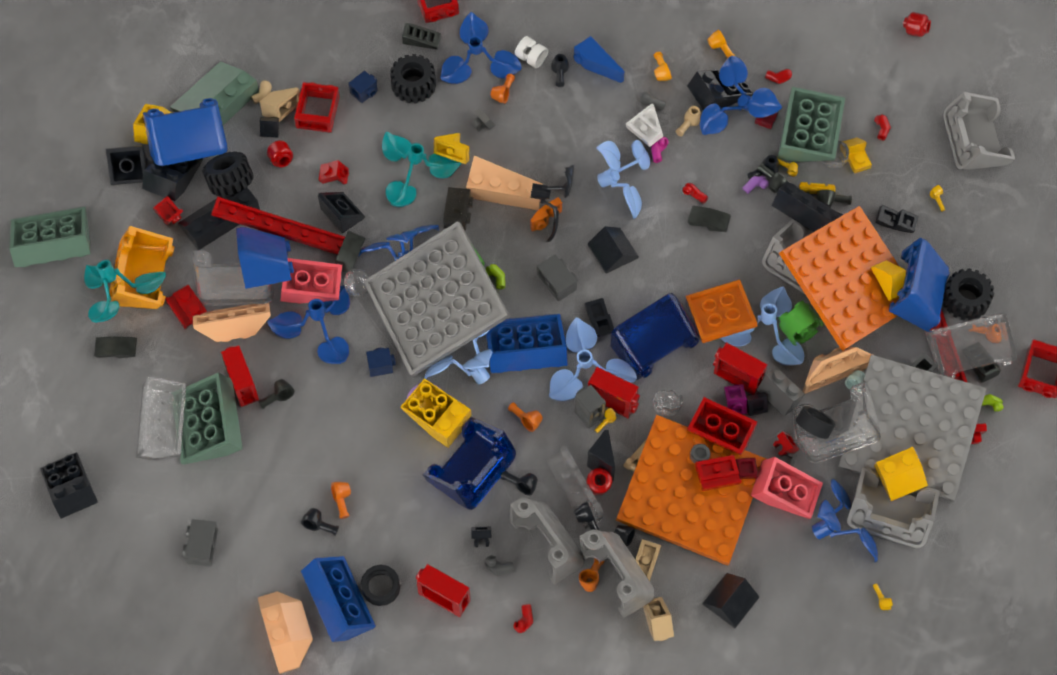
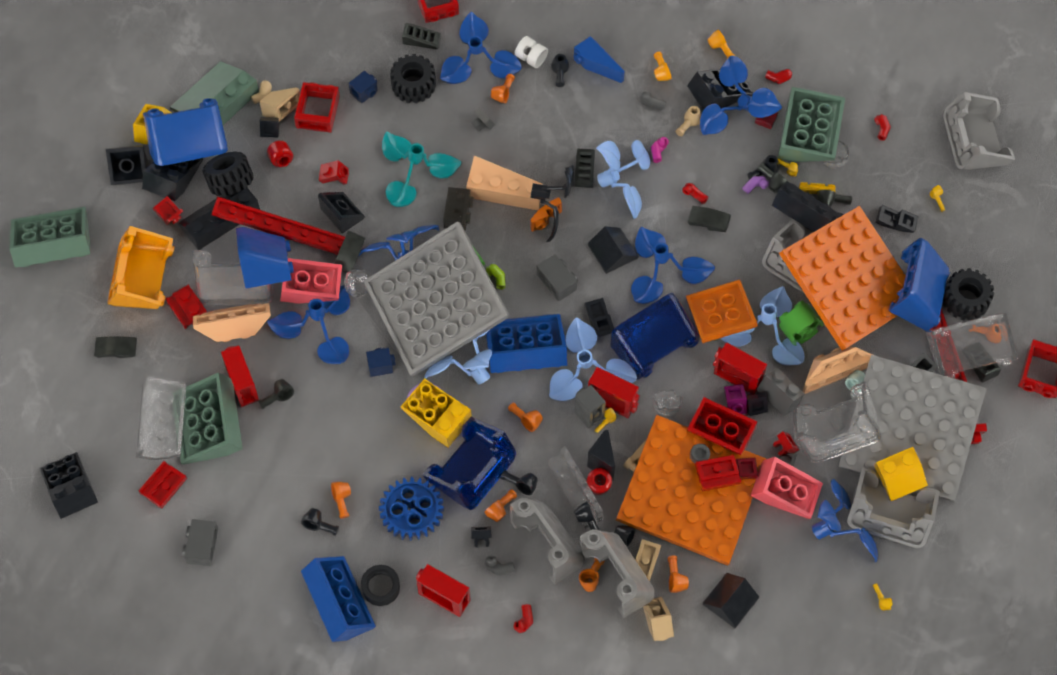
(105, 273): teal plant -> none
(162, 484): none -> red plate
(286, 629): light nougat wedge -> none
(401, 522): none -> blue gear
(450, 147): yellow slope -> none
(496, 510): none -> orange bar
(584, 156): none -> pearl dark grey slope
(646, 126): white wing -> none
(650, 242): none -> blue plant
(677, 581): none -> orange bar
(815, 422): black tyre -> none
(857, 156): yellow slope -> none
(890, 278): yellow slope -> none
(917, 24): red head -> none
(993, 401): lime arm -> none

